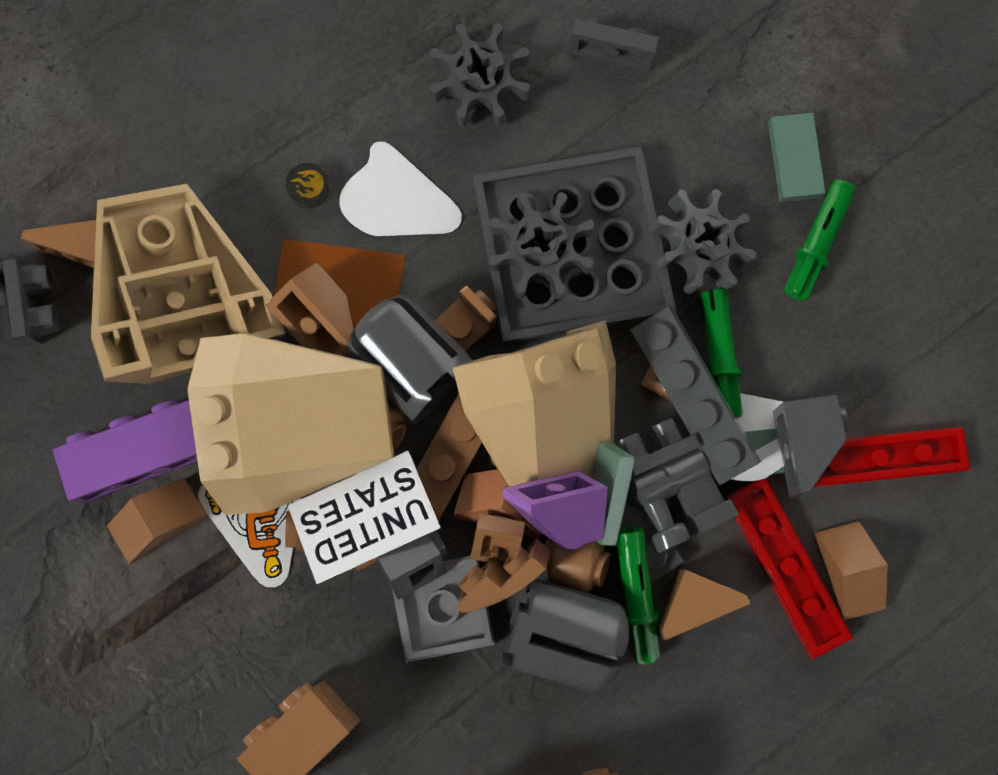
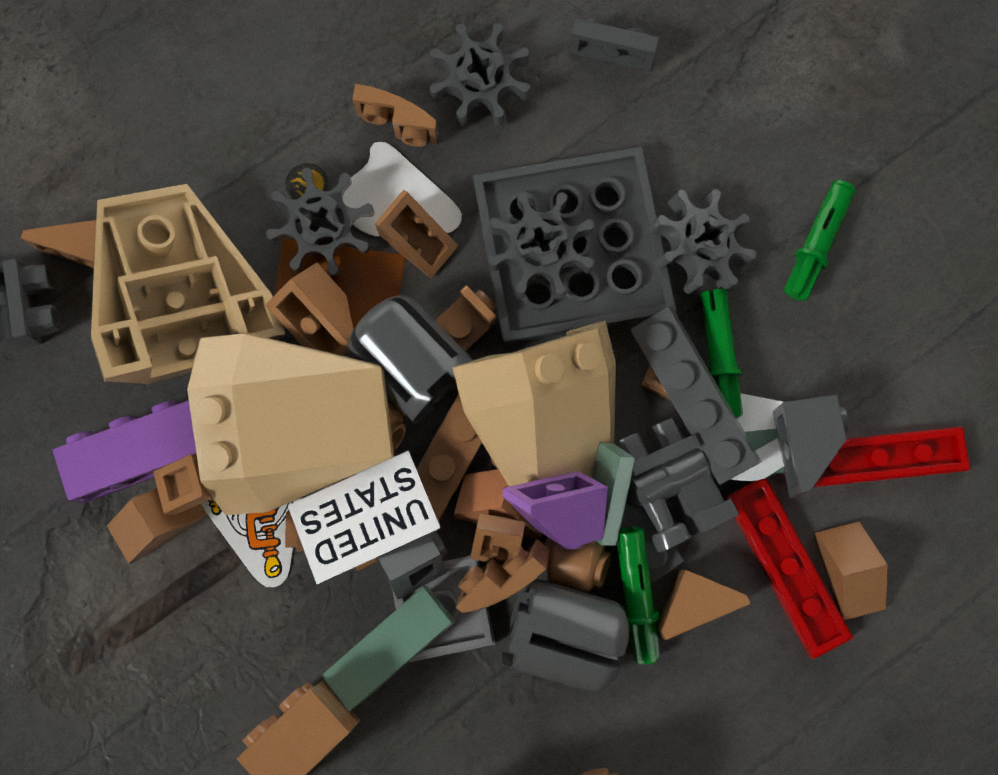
(180, 485): none -> medium nougat tile
(329, 203): none -> dark grey gear
(388, 648): none -> sand green tile
(409, 121): none -> medium nougat slope
(415, 234): none -> medium nougat slope
(796, 157): sand green tile -> none

